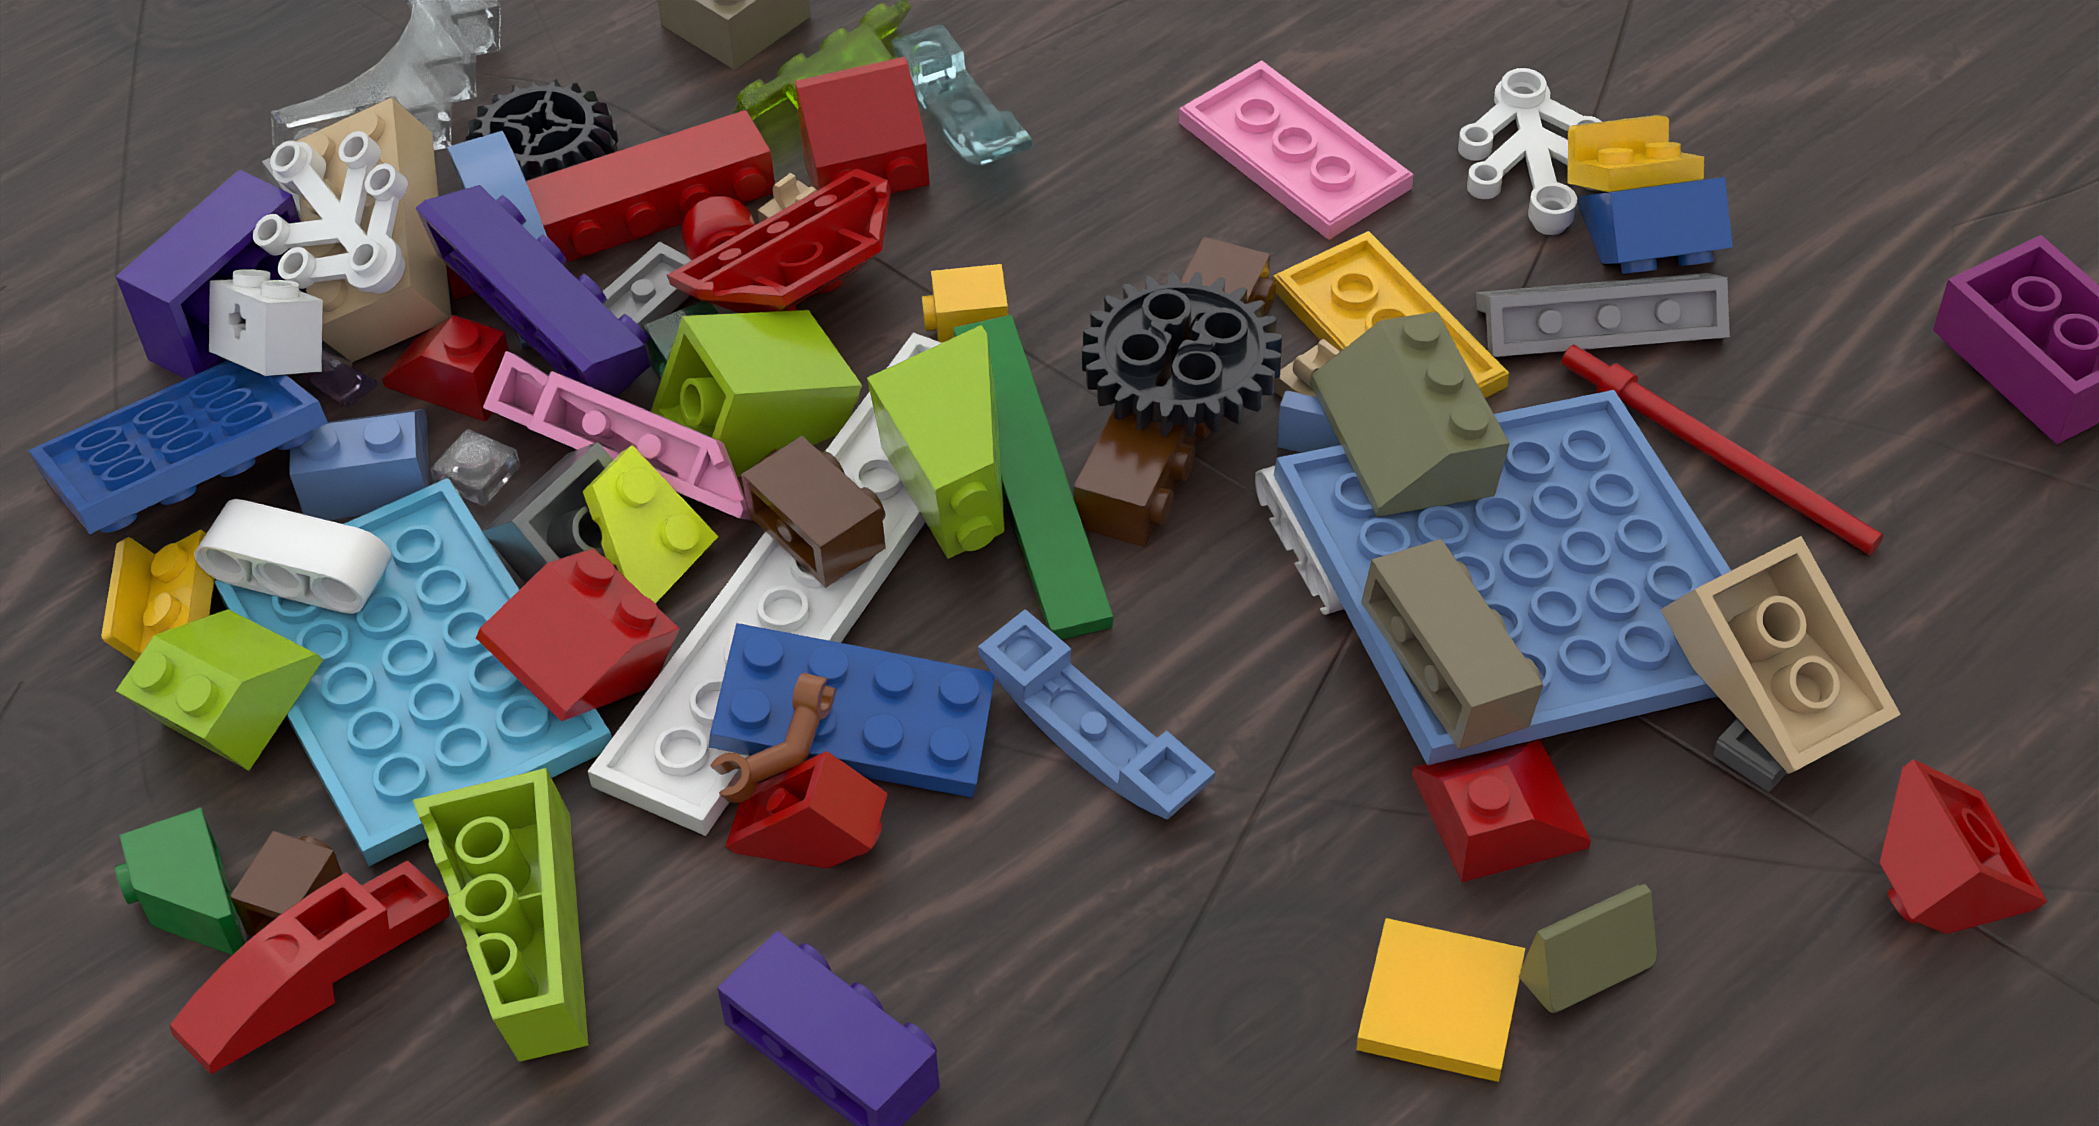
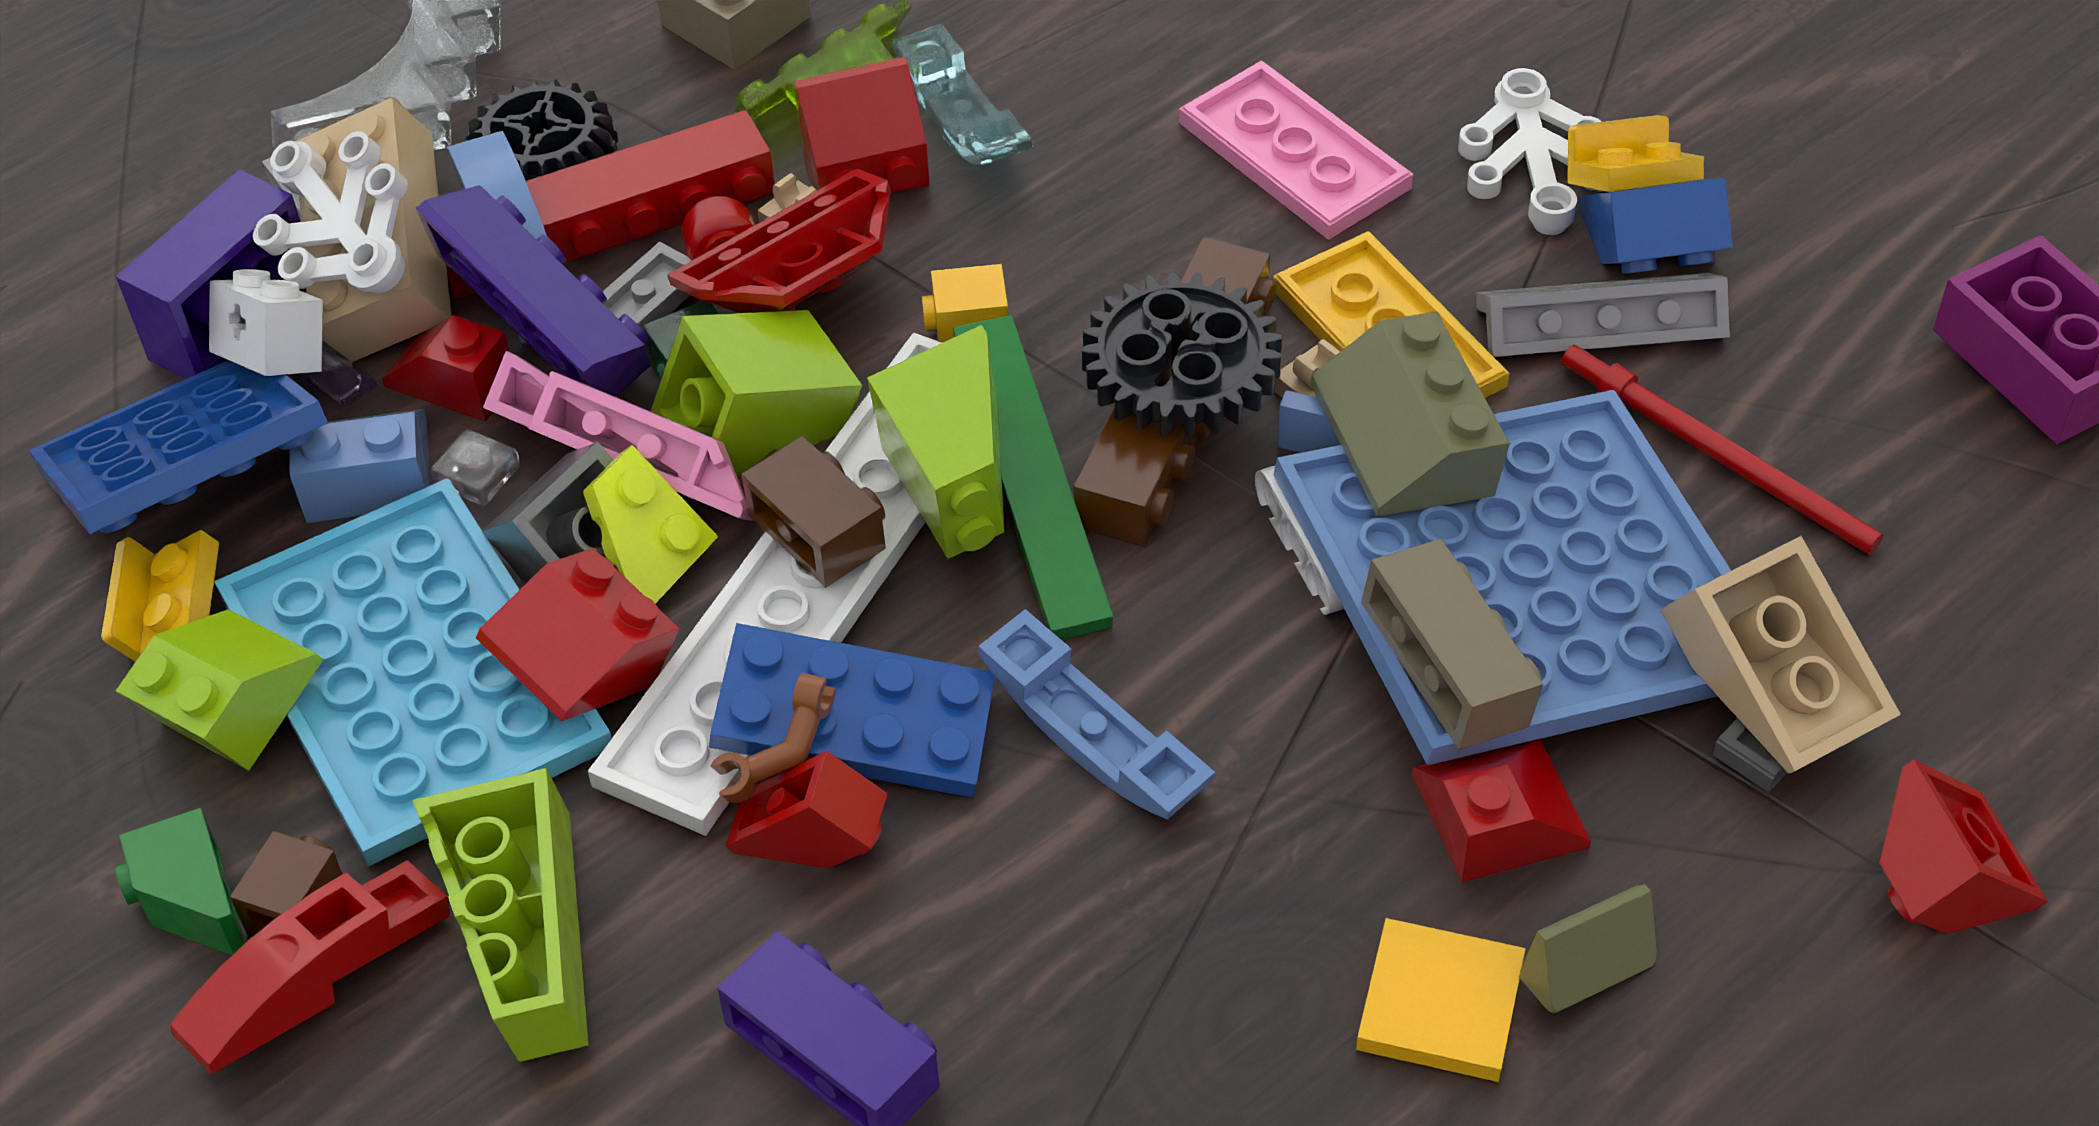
(293, 556): white beam -> none

